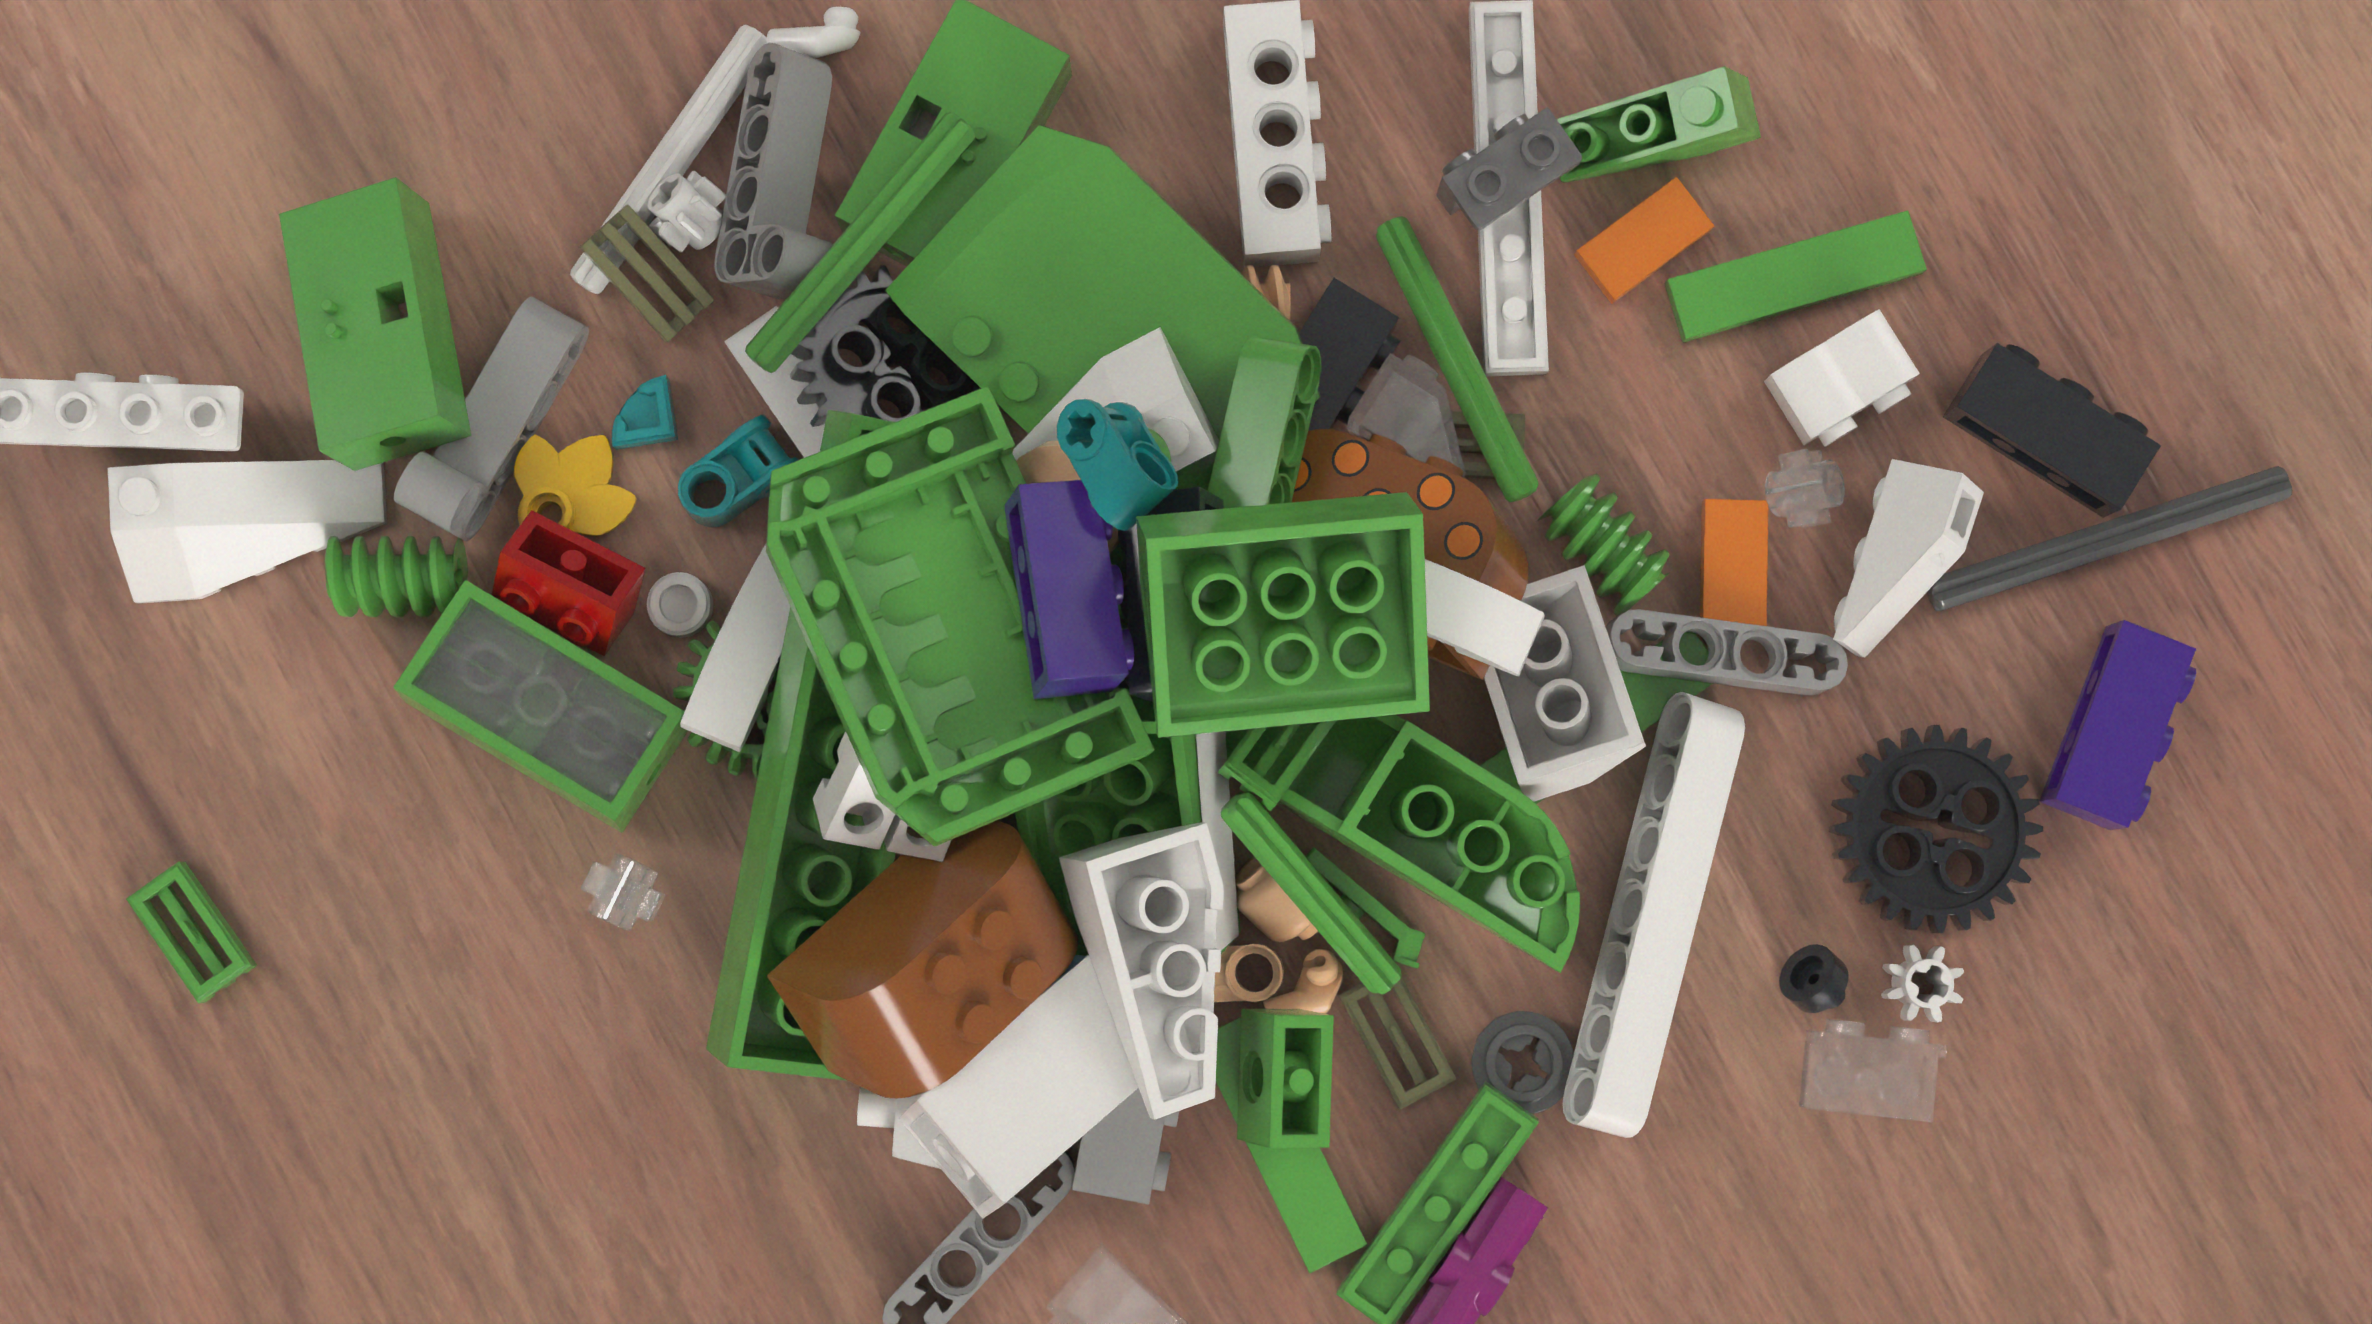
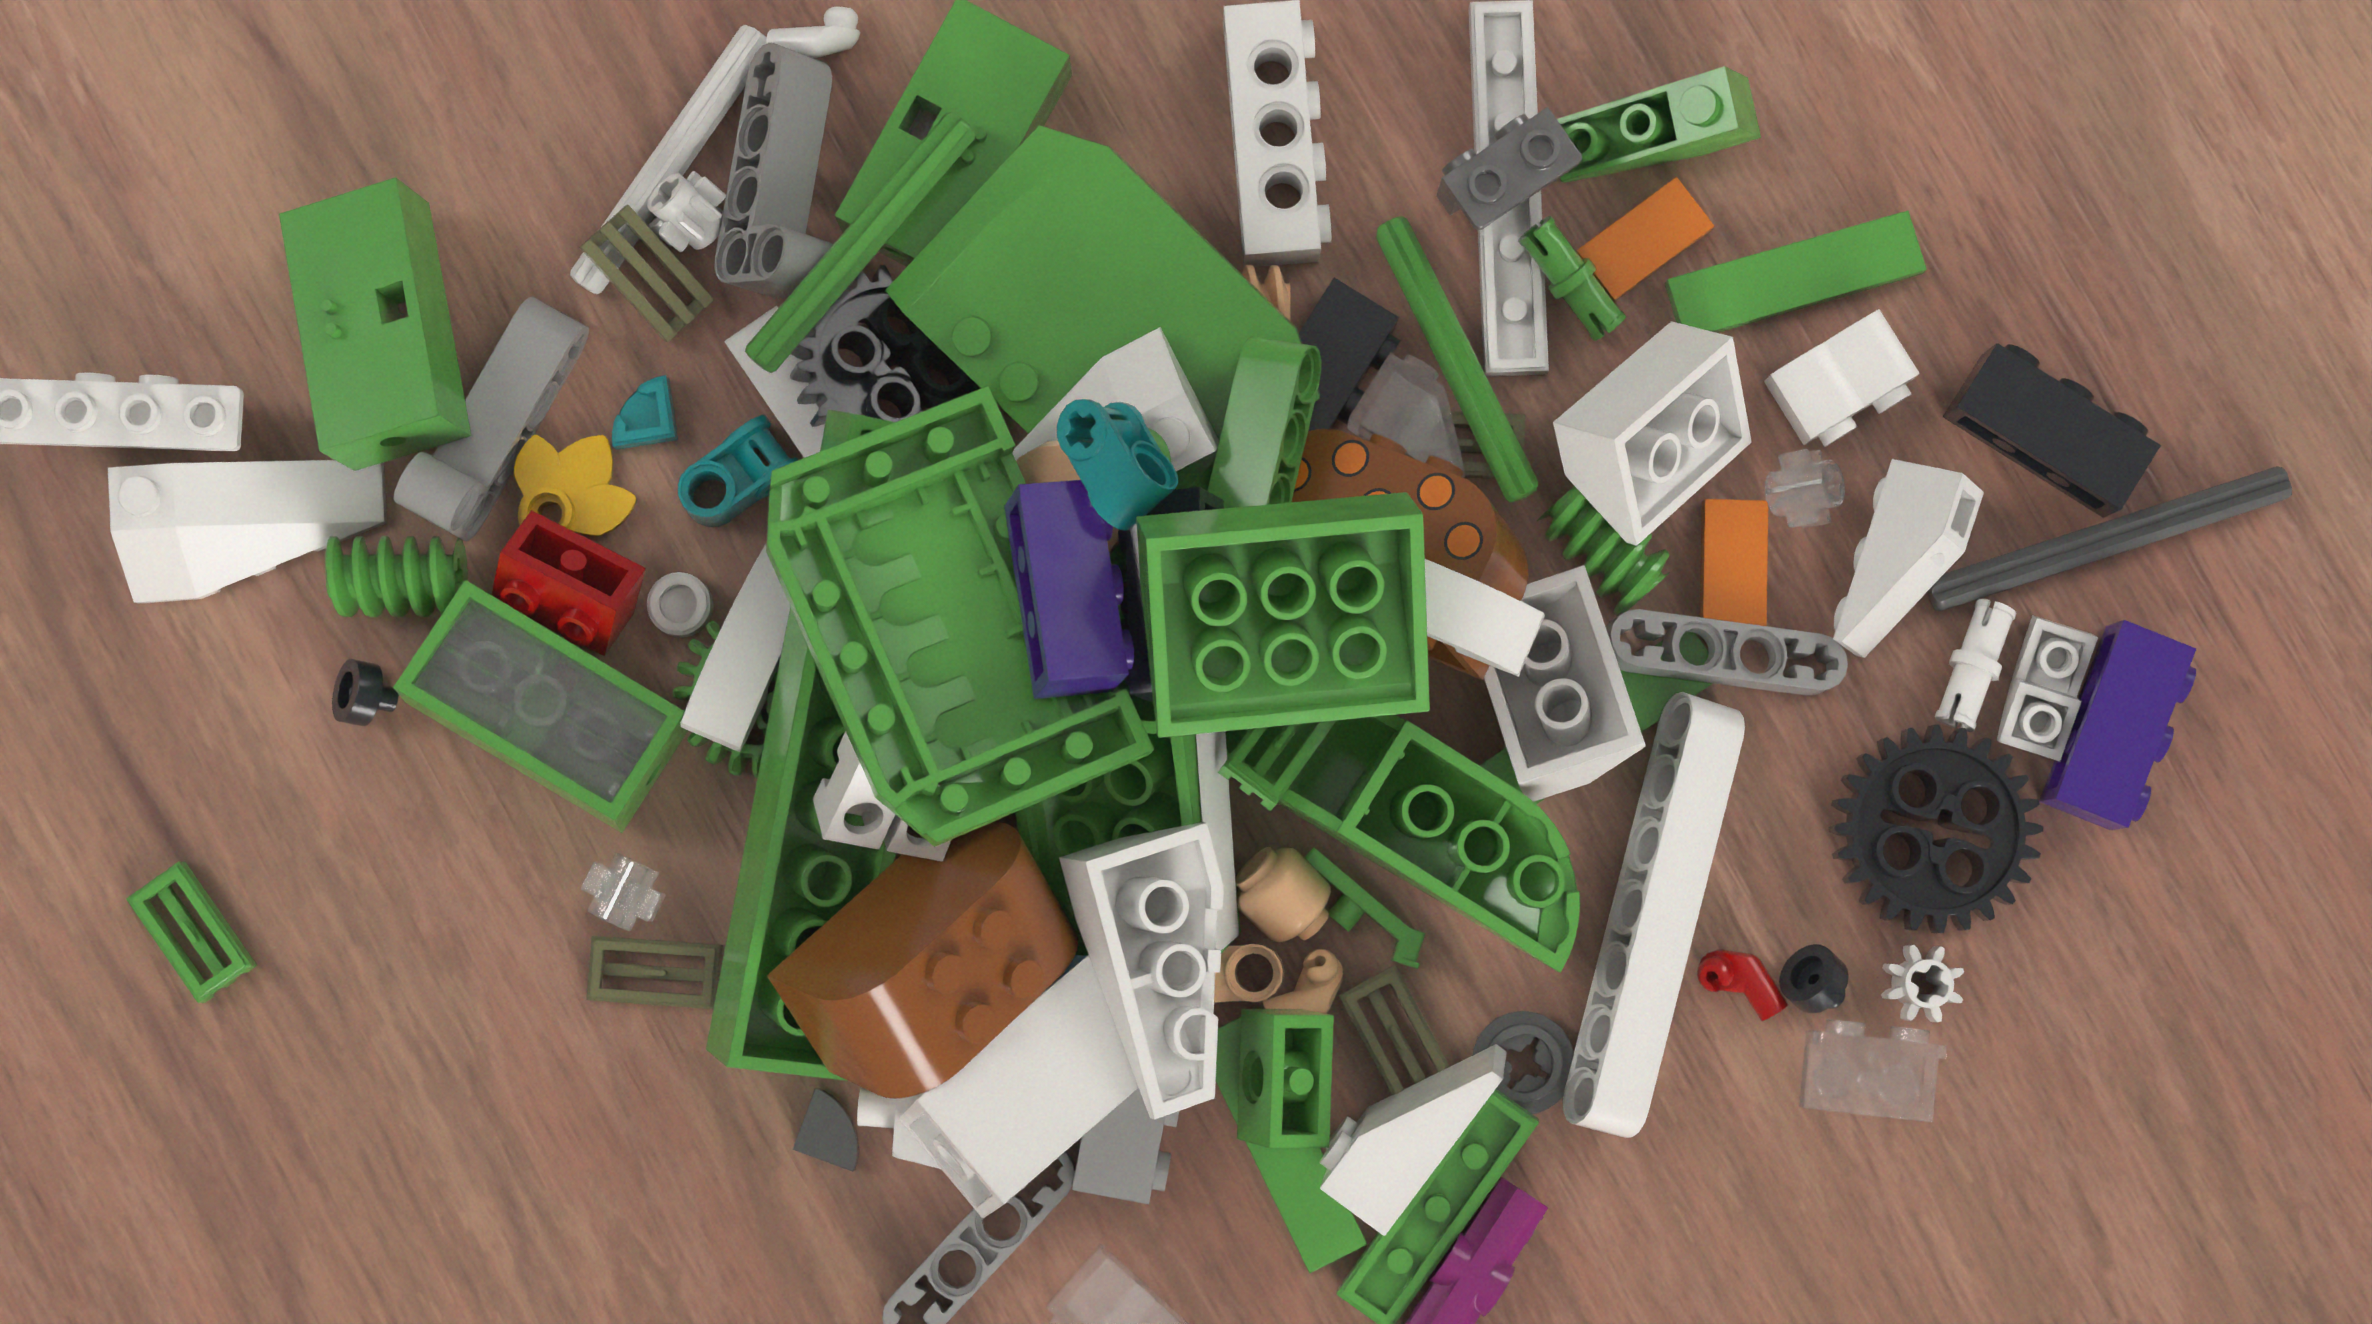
(361, 693): none -> black tile
(708, 975): none -> olive tile
(828, 1132): none -> dark grey tile
(1311, 892): bright green axle -> none
(1402, 1139): none -> white slope
(1572, 278): none -> bright green pin
(1656, 428): none -> white slope
(1742, 974): none -> red arm
(1975, 665): none -> white pin
(2045, 688): none -> white slope

